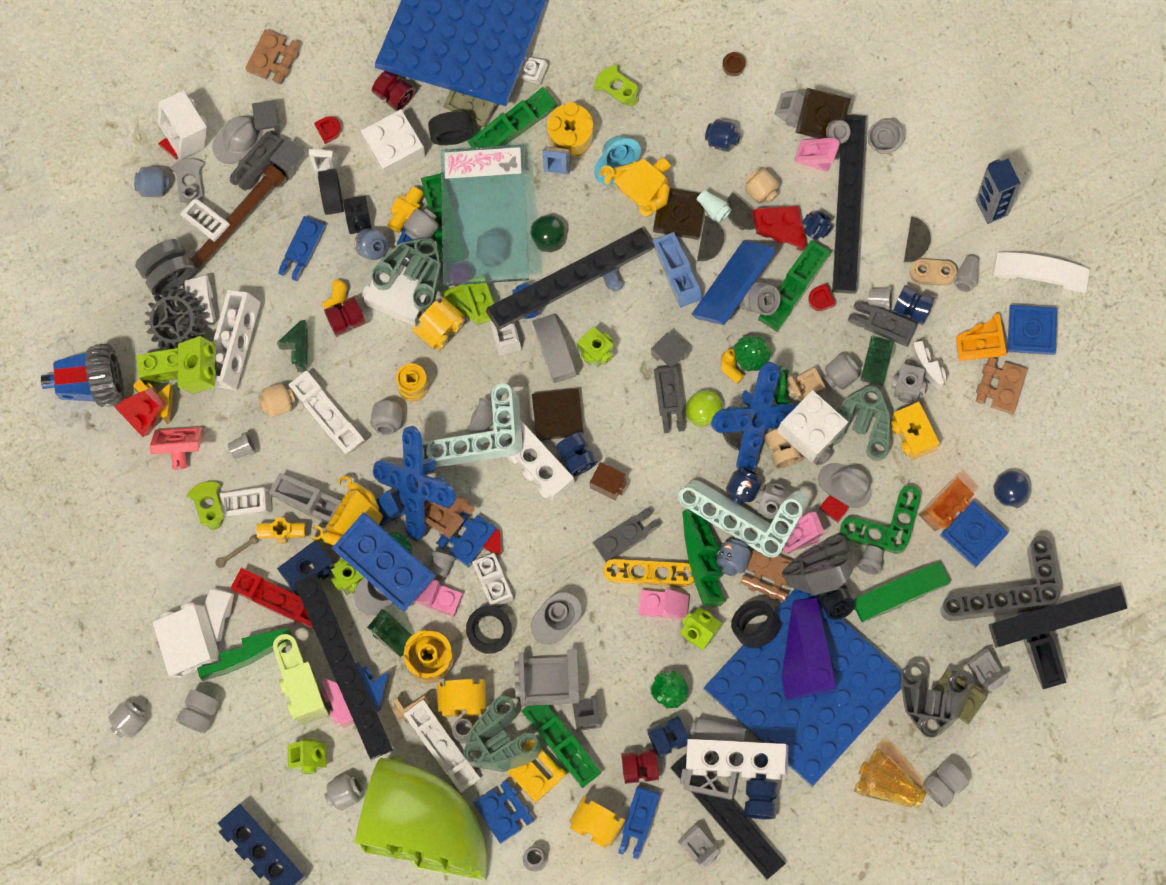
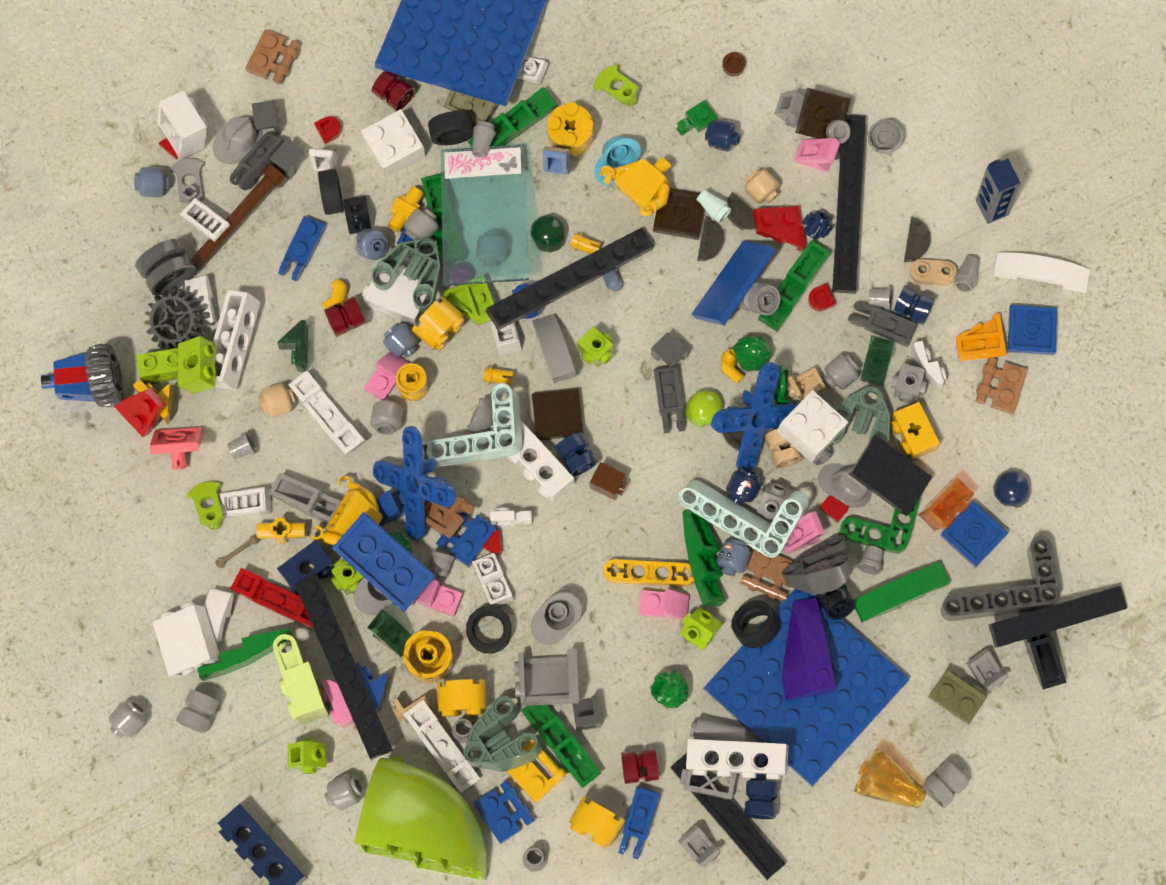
(384, 377): none -> bright pink slope
(400, 340): none -> sand blue head
(482, 137): none -> light grey cone
(496, 376): none -> yellow pin
(505, 517): none -> white plate
(584, 244): none -> yellow pin
(624, 536): dark grey hinge -> none
(660, 739): dark blue wheel -> none
(677, 270): medium blue slope -> none
(697, 117): none -> green plate
(890, 475): none -> black tile
(915, 694): dark grey connector -> none

